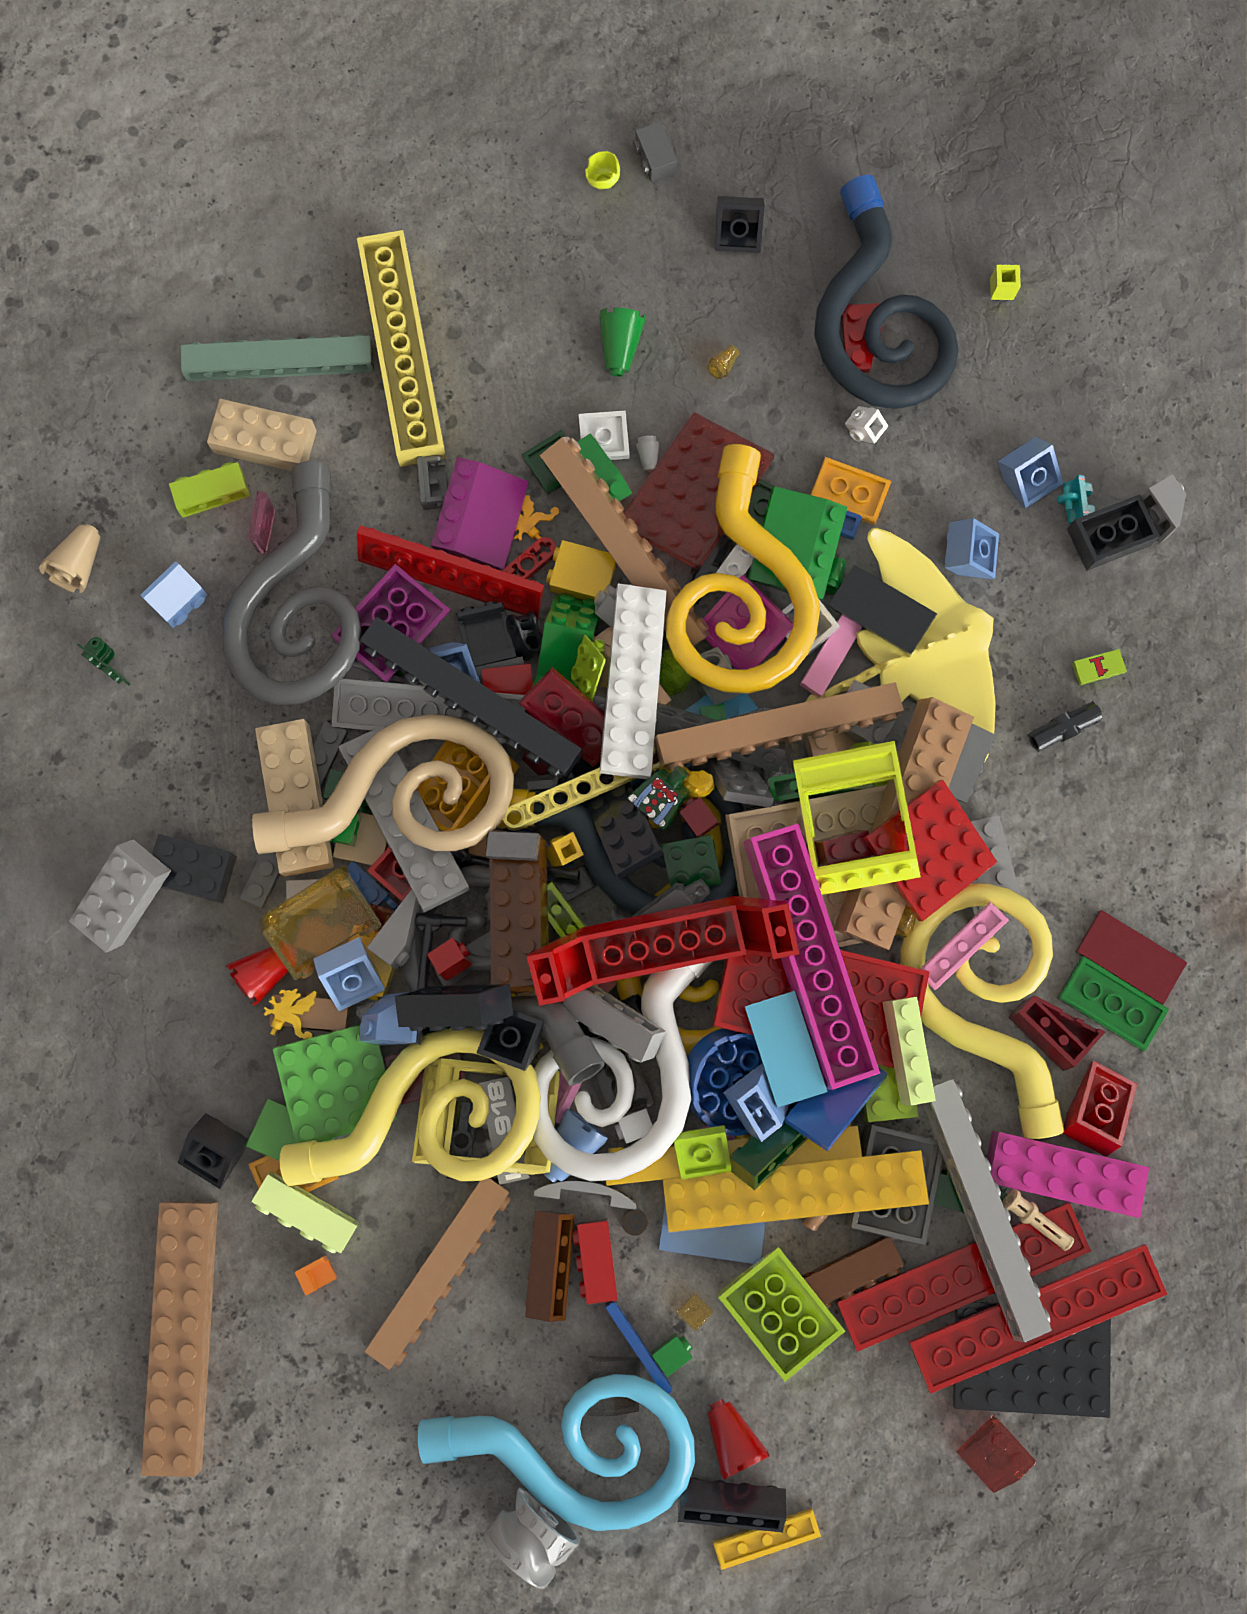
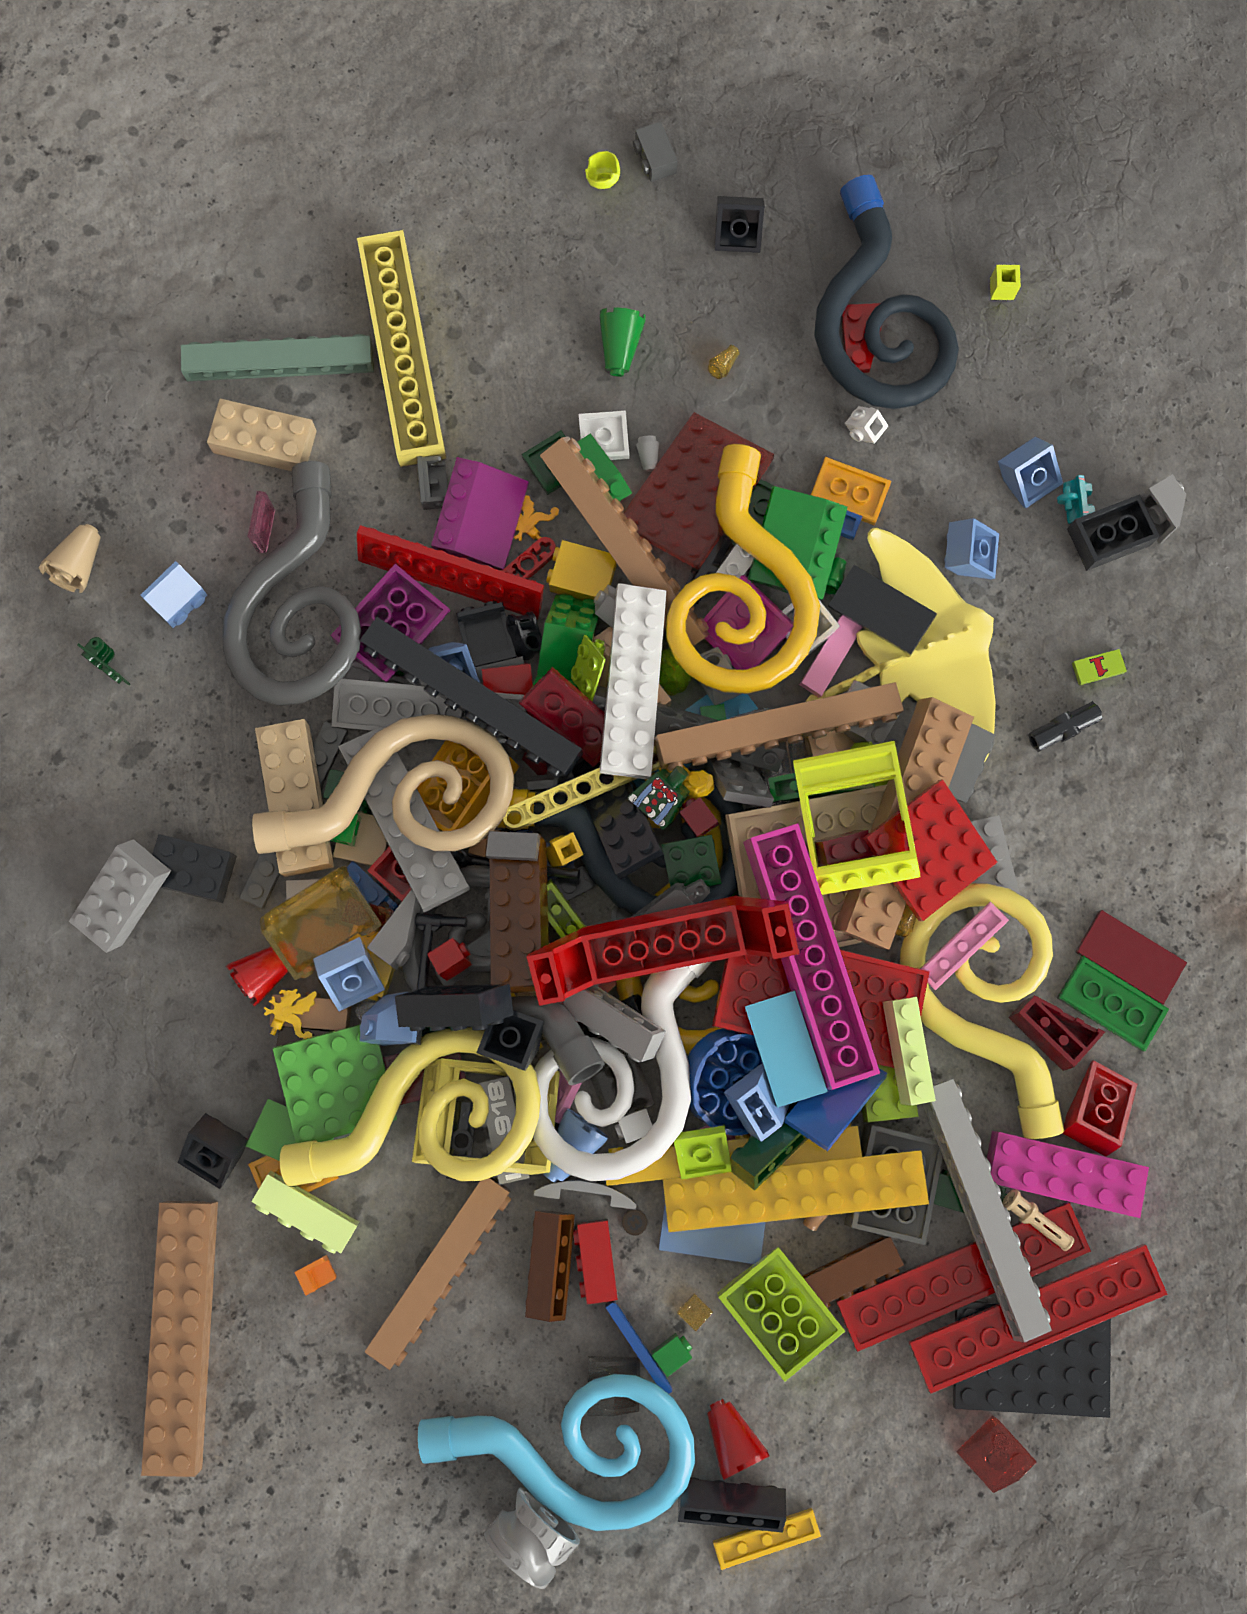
(209, 489): lime brick -> none

